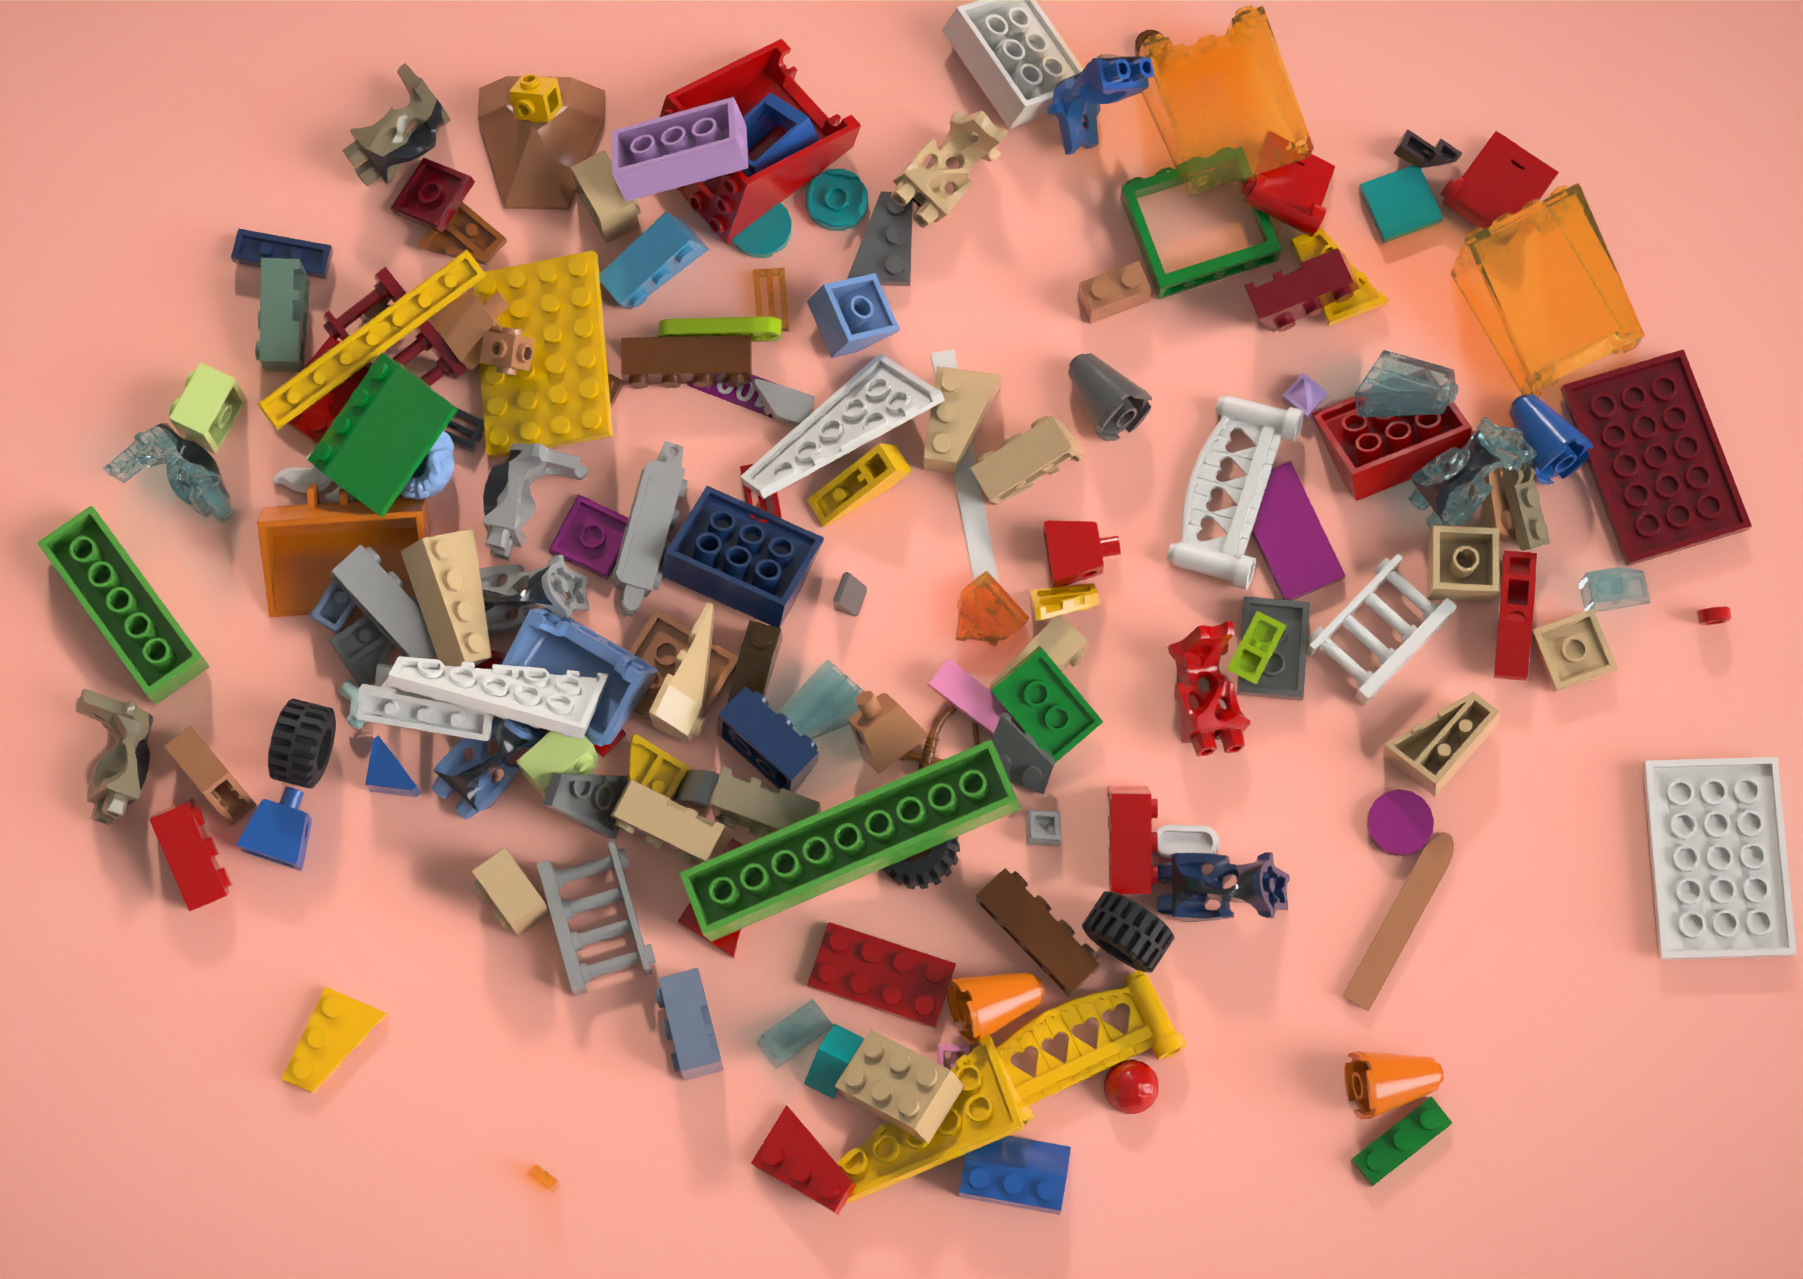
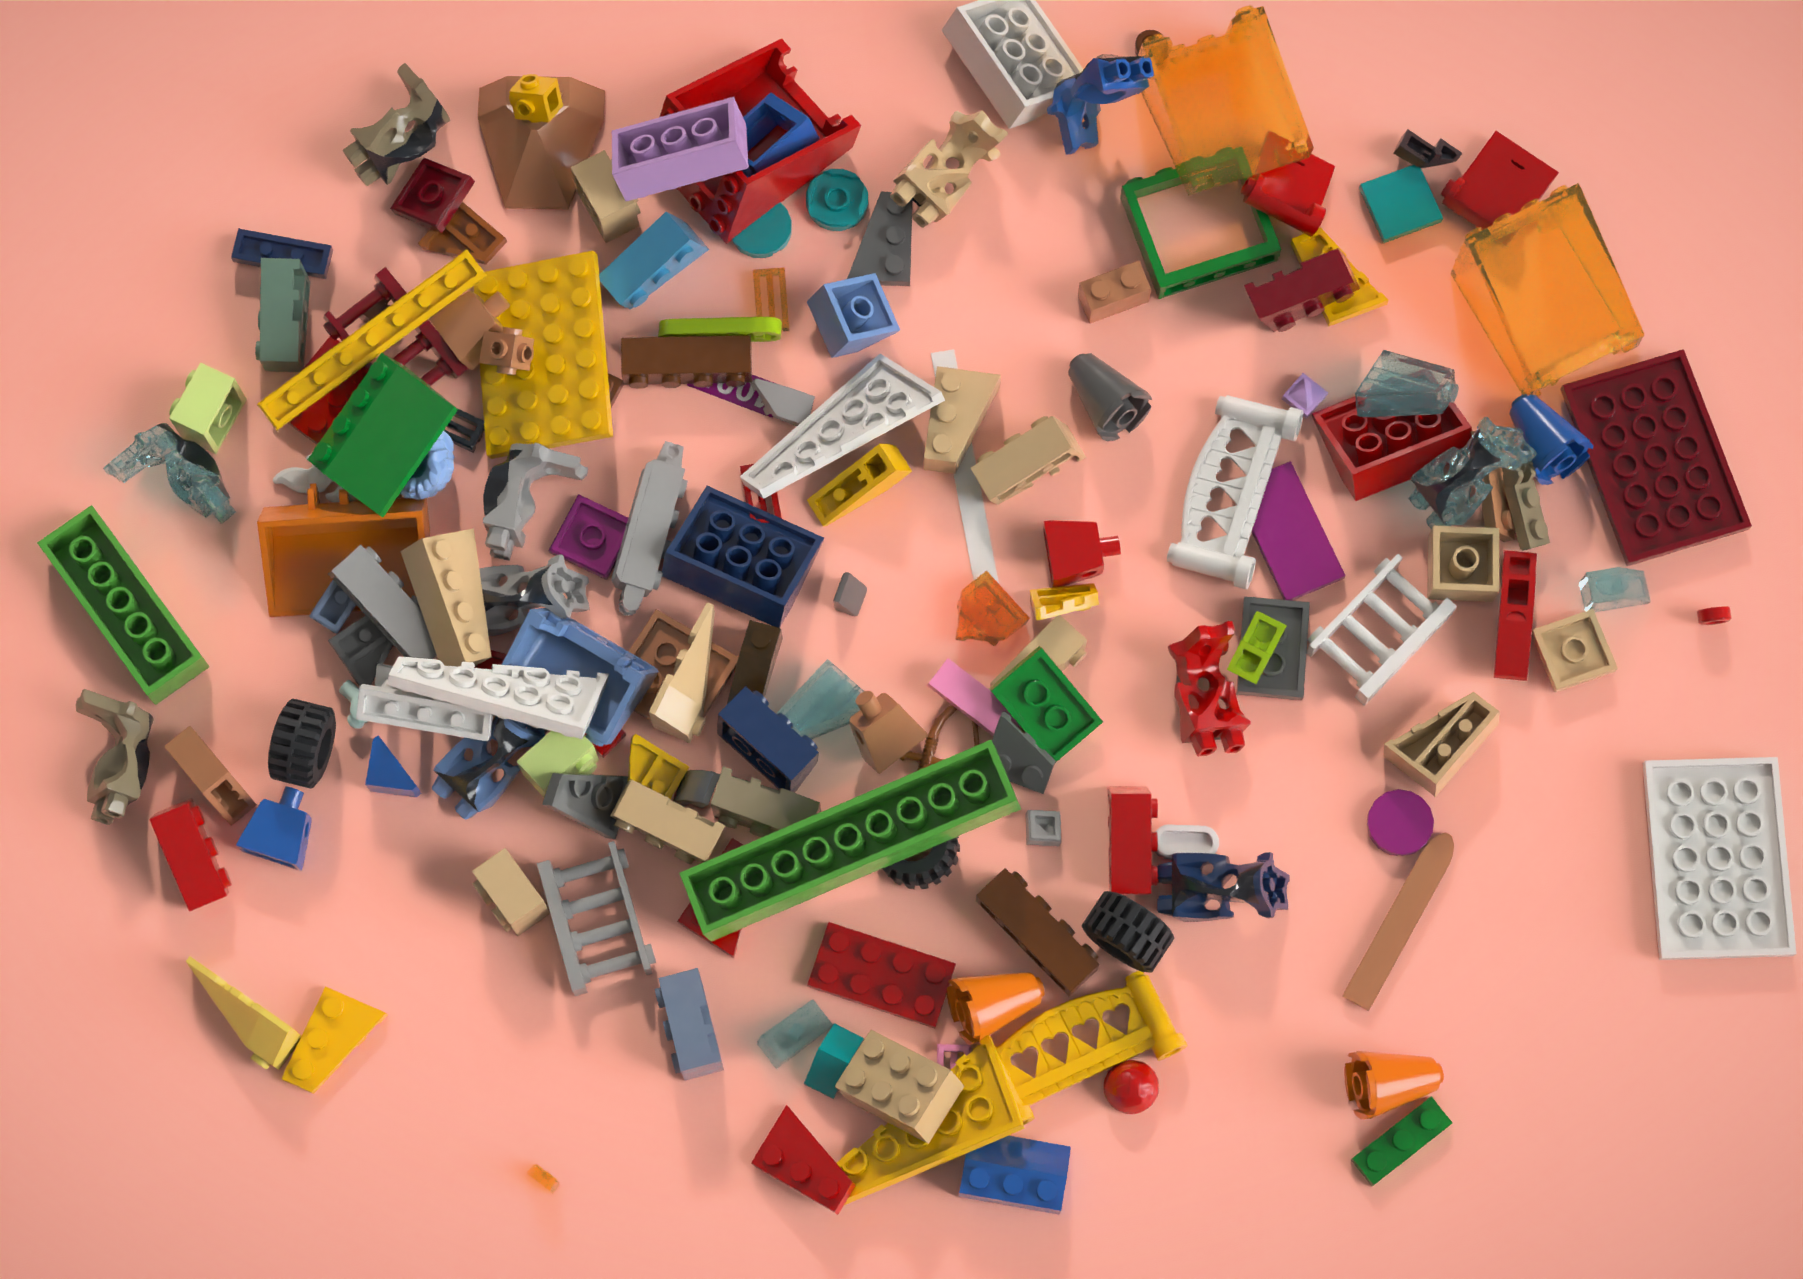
(256, 1027): none -> light yellow wedge

